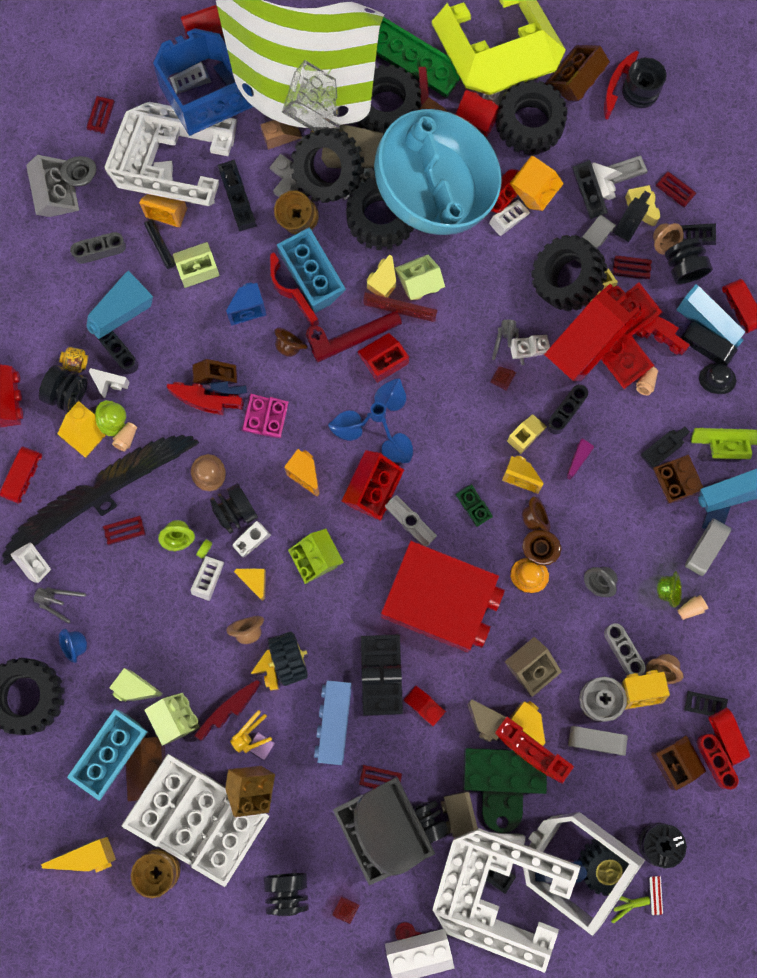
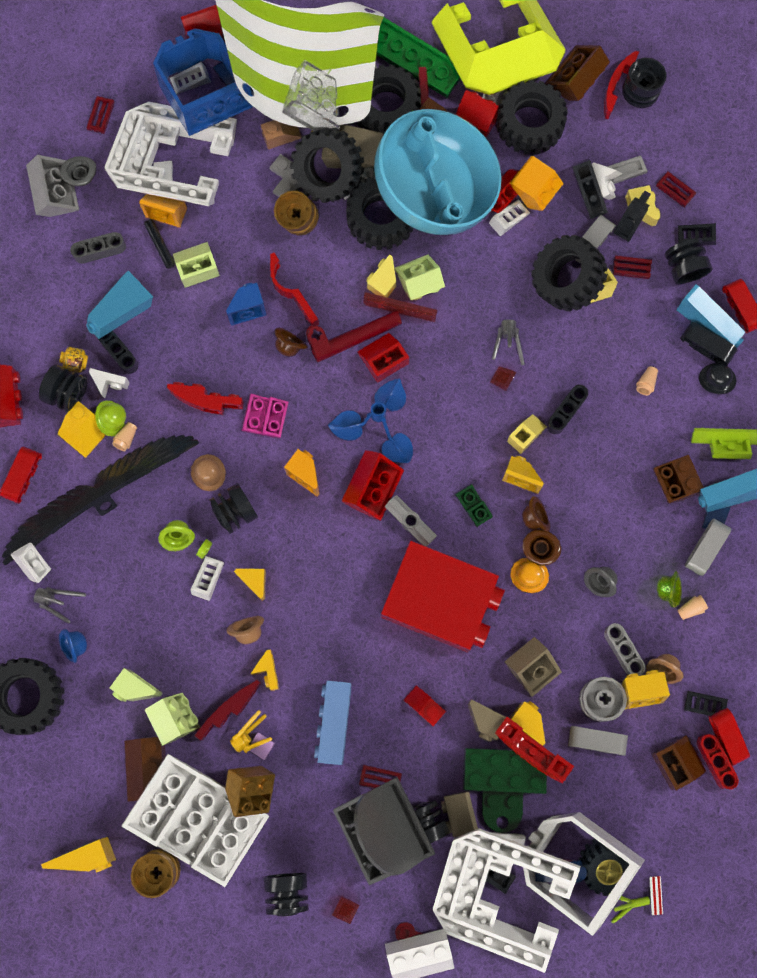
(107, 754): medium azure slope -> none
(121, 523): dark red tile -> none
(213, 371): reddish brown slope -> none
(222, 387): dark blue slope -> none
(237, 195): black slope -> none
(251, 539): white leg -> none
(287, 658): black wheel -> none
(311, 269): dark azure slope -> none
(315, 555): lime slope -> none
(381, 675): black plate -> none
(529, 347): white slope -> none
(582, 452): magenta slope -> none
(594, 332): red container -> none
(626, 358): red plate -> none
(651, 851): black wheel -> none
(664, 332): red slope -> none
(664, 447): black hinge -> none
(667, 236): medium nougat hat -> none

